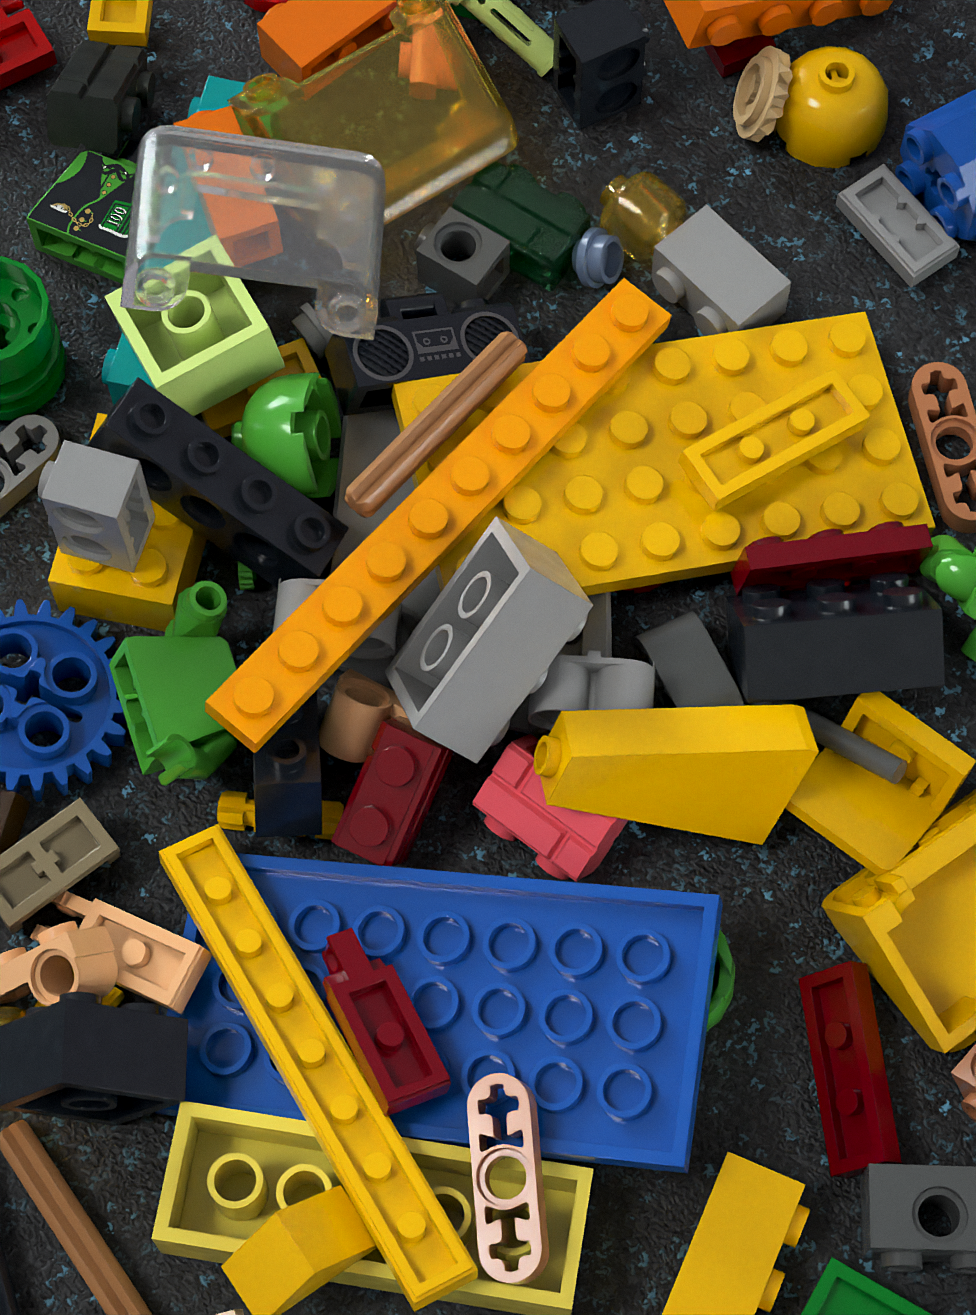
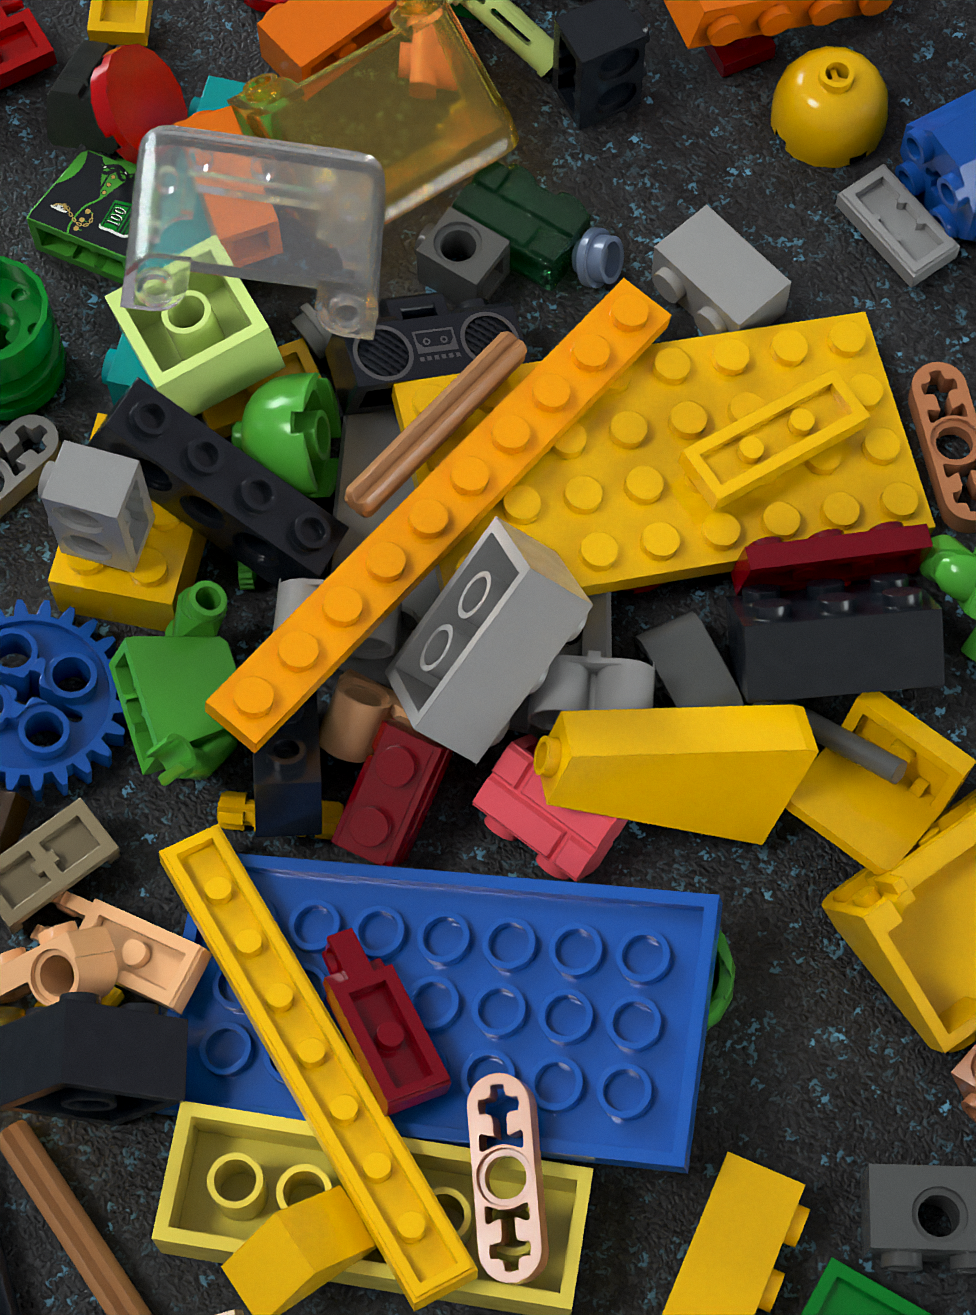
(133, 95): none -> red tile
(641, 212): clear yellow head -> none
(762, 93): tan gear -> none
(849, 1069): dark red plate -> none

